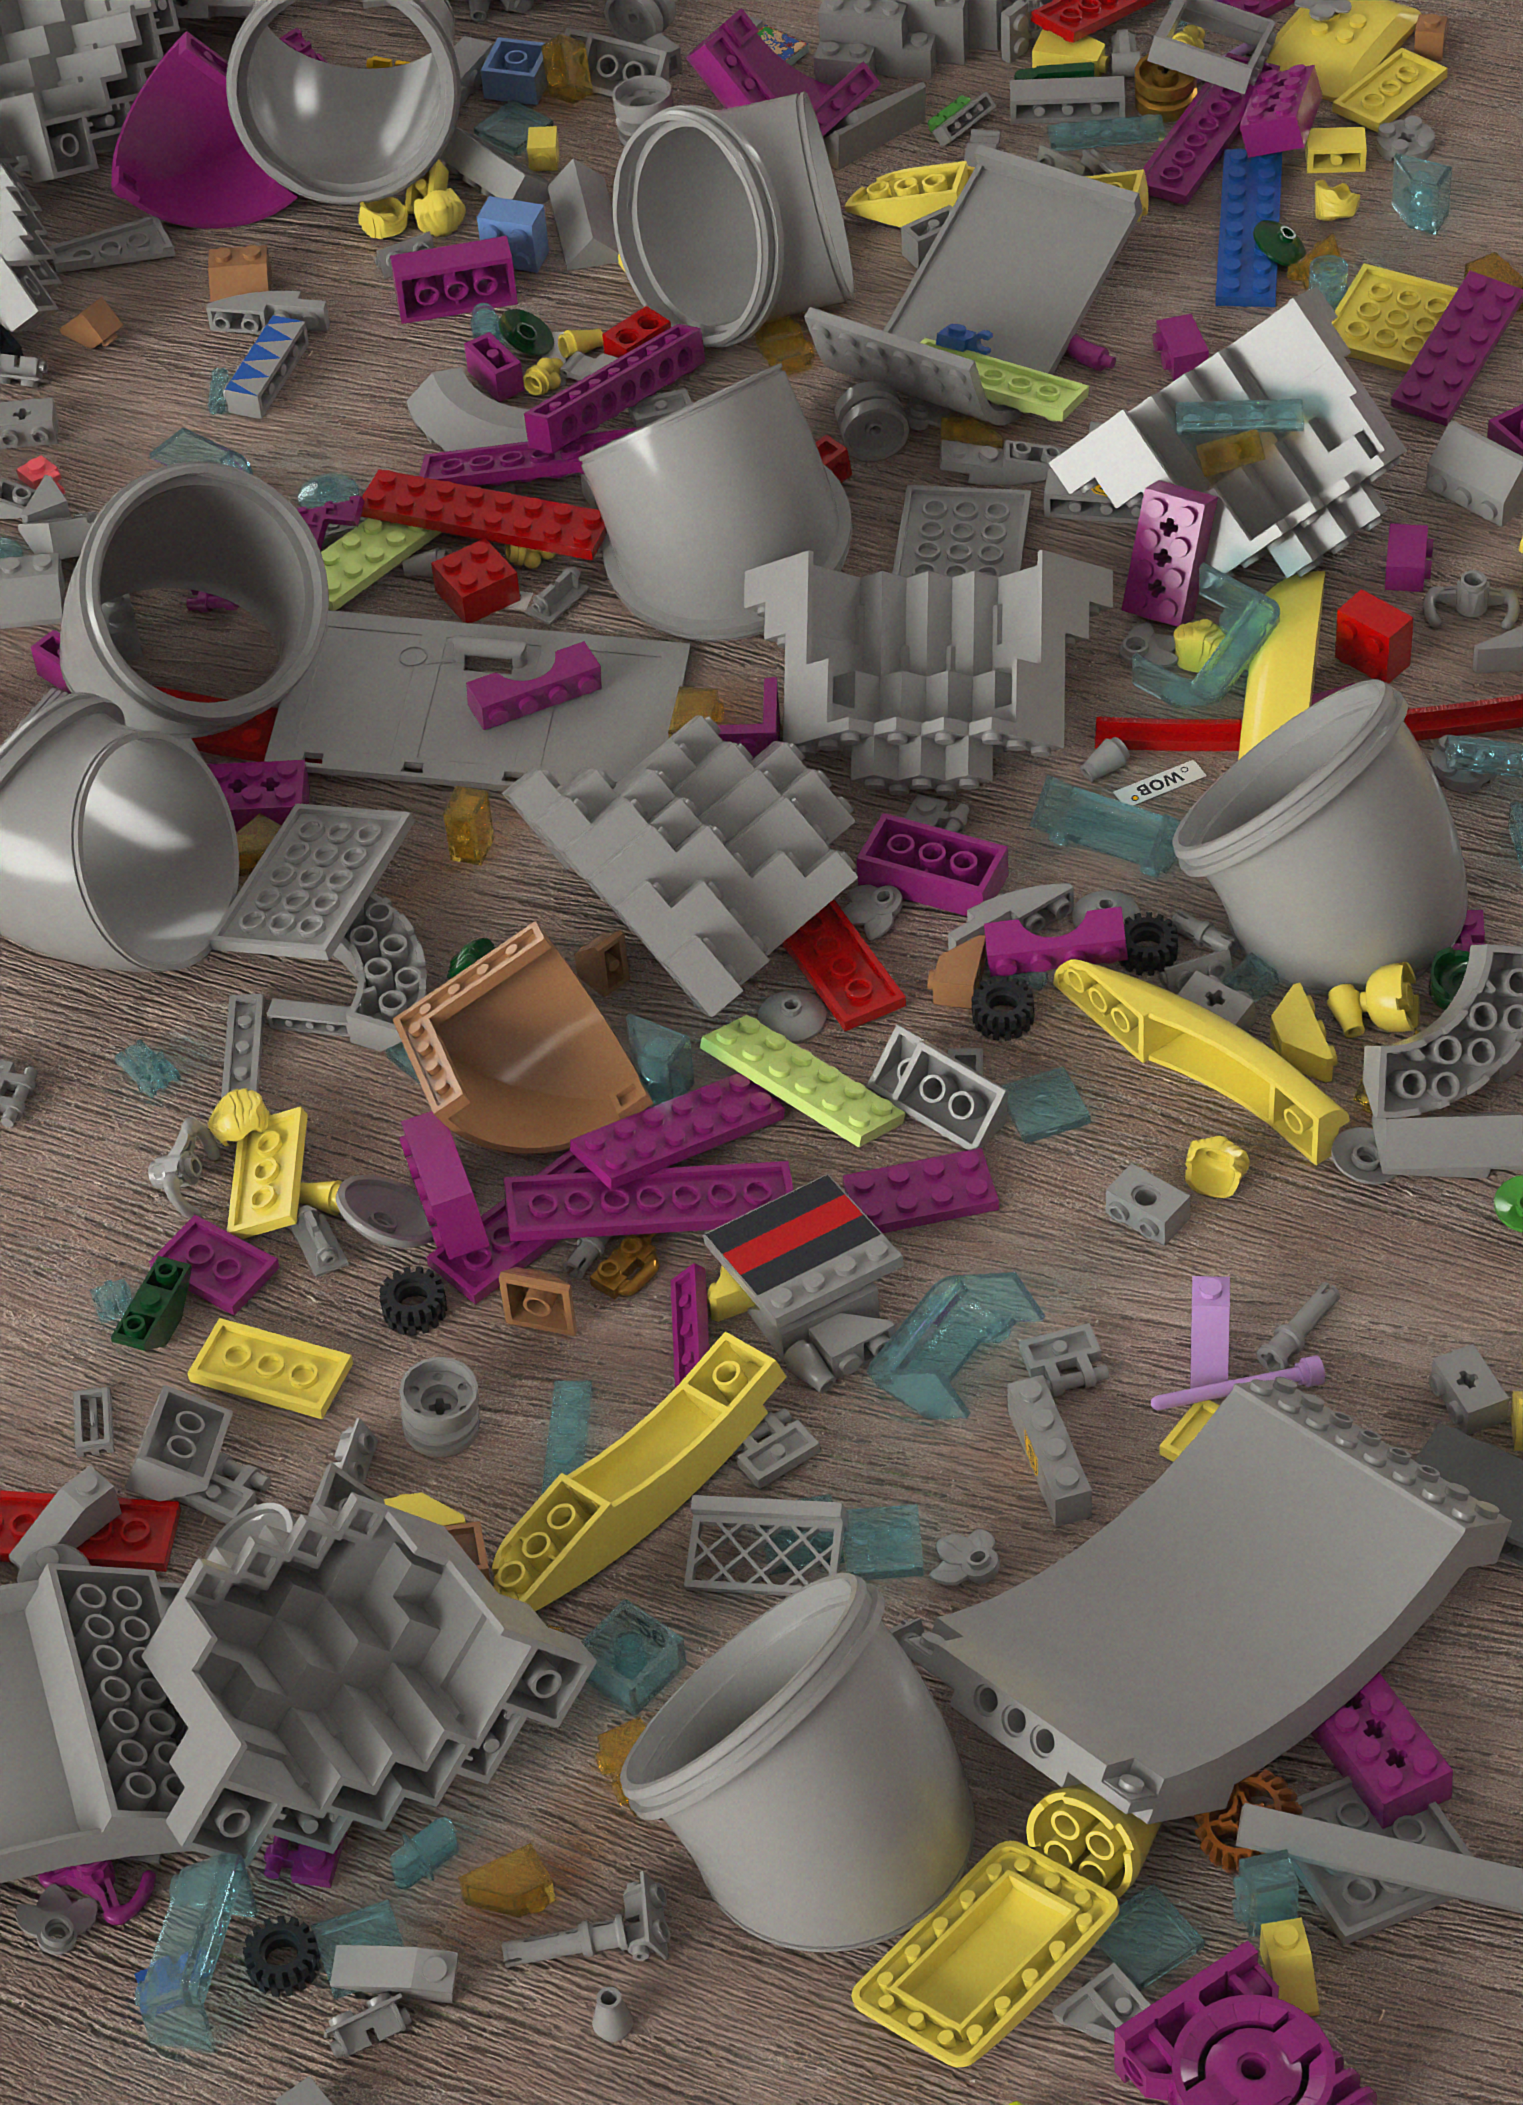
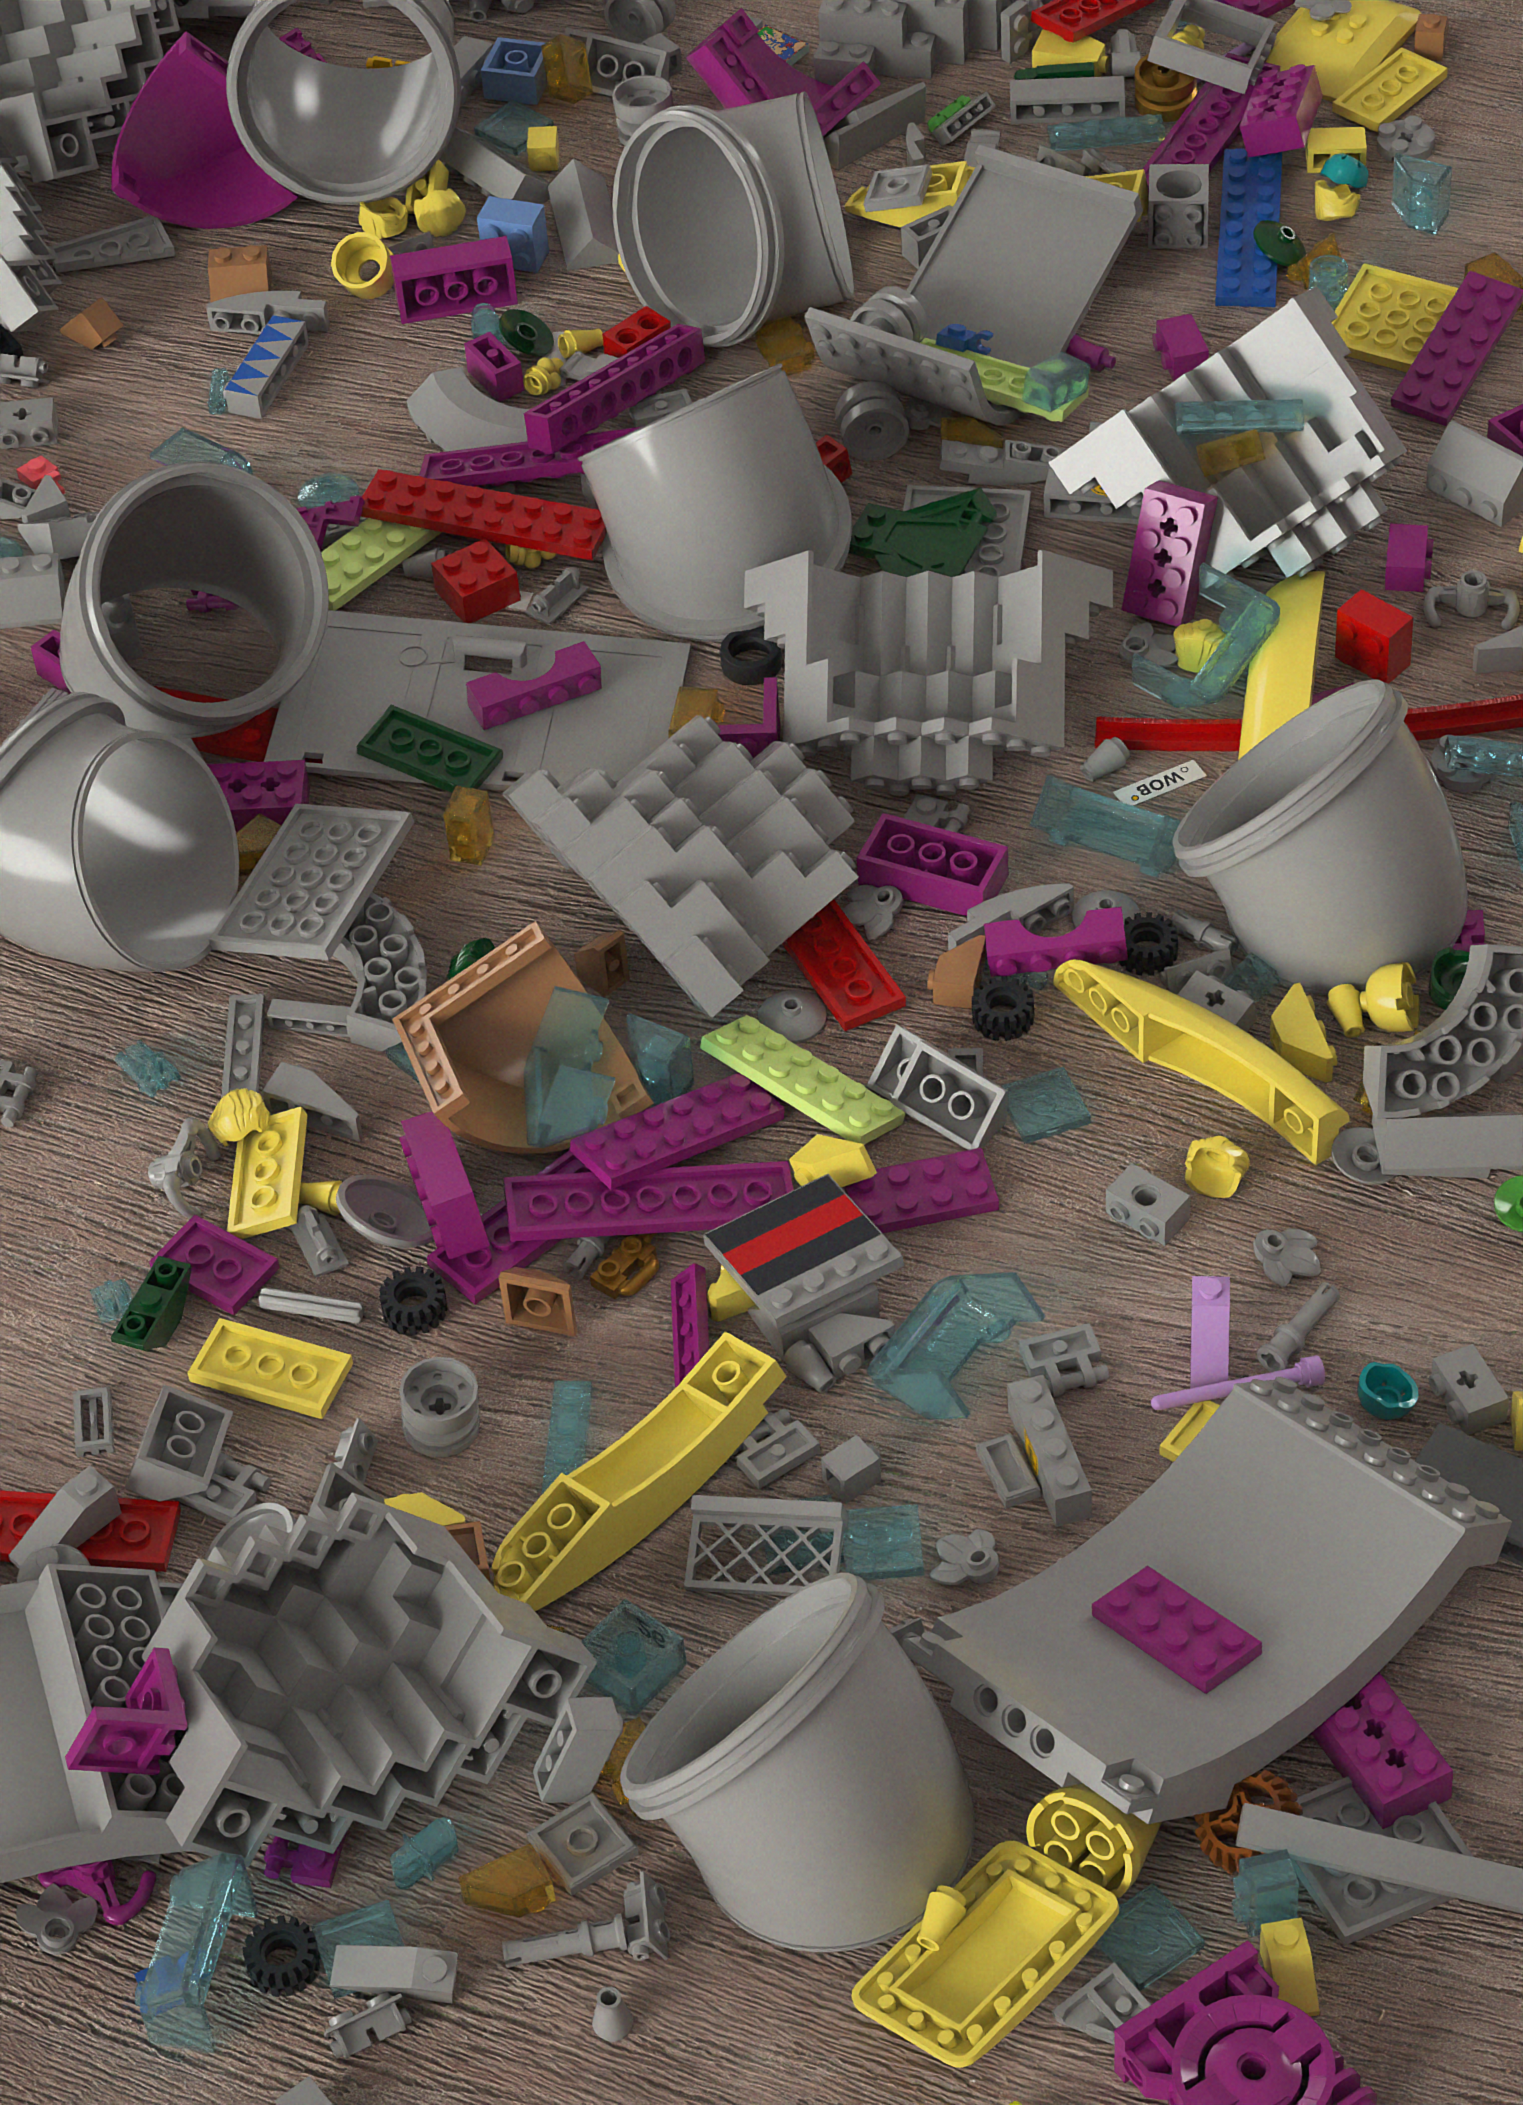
(145, 1725): none -> magenta bracket
(311, 1305): none -> light grey axle
(326, 1110): none -> light grey slope
(350, 257): none -> light yellow piece
(429, 750): none -> dark green tile
(559, 1087): none -> clear light blue windscreen
(577, 1749): none -> light grey brick
(582, 1843): none -> light grey tile
(749, 672): none -> black tyre
(841, 1159): none -> light yellow slope
(851, 1468): none -> light grey brick
(894, 312): none -> light grey wheel
(897, 188): none -> light grey tile
(915, 146): none -> light grey slope
(925, 537): none -> dark green plate
(942, 1914): none -> light yellow cone
(1008, 1470): none -> light grey tile
(1055, 381): none -> clear light blue piece
(1177, 1629): none -> magenta plate
(1178, 206): none -> light grey brick
(1289, 1256): none -> light grey plate
(1345, 170): none -> teal helmet
(1386, 1401): none -> teal helmet

